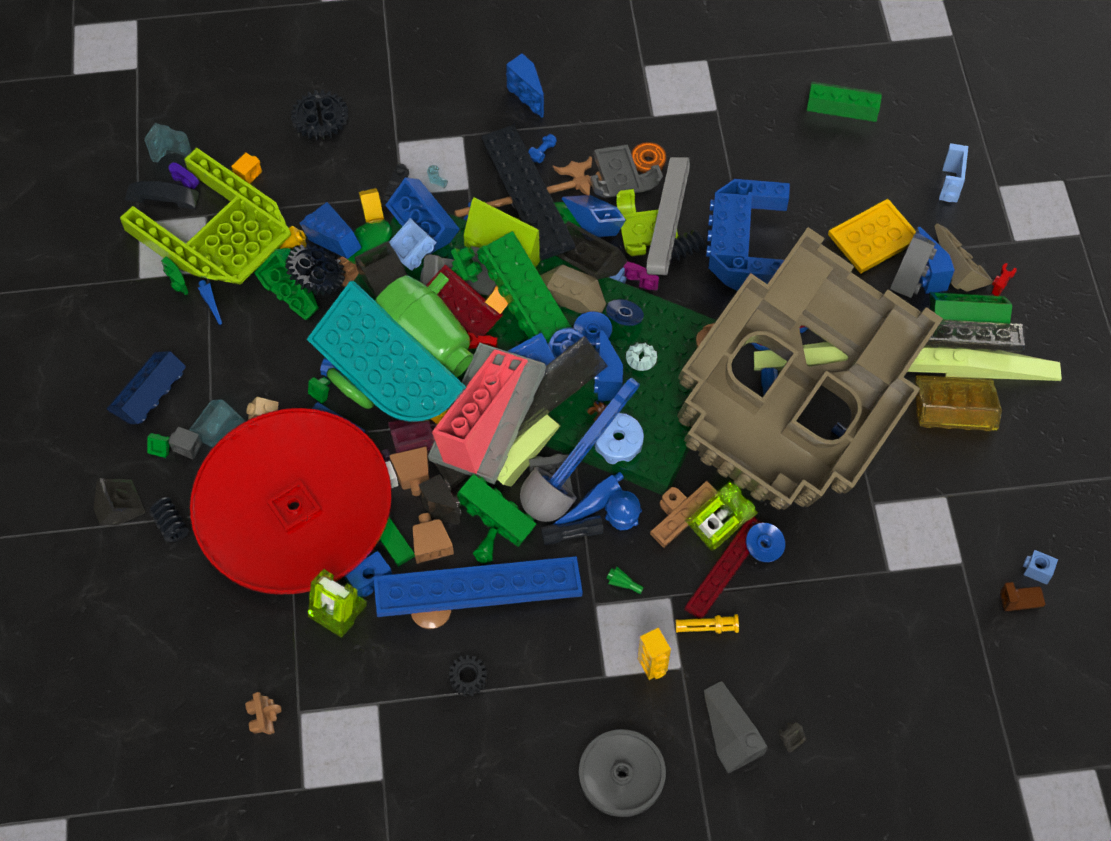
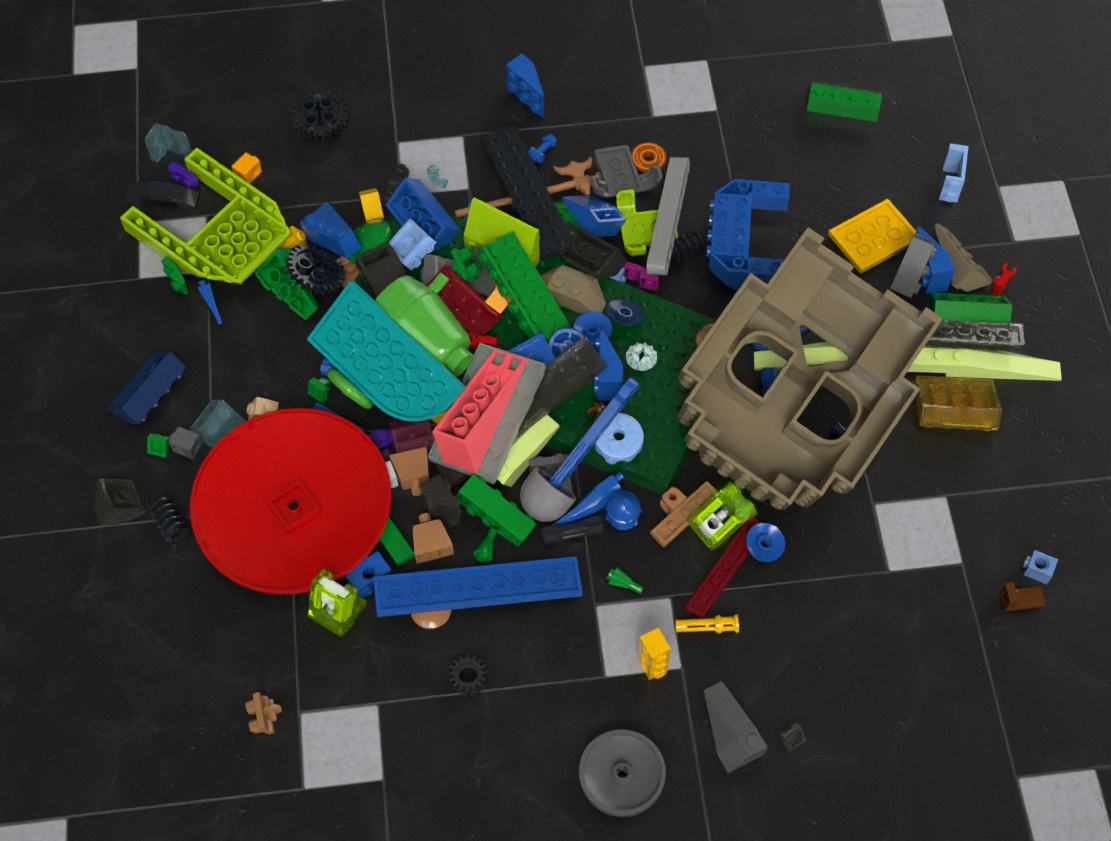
(381, 438): none -> dark purple plate

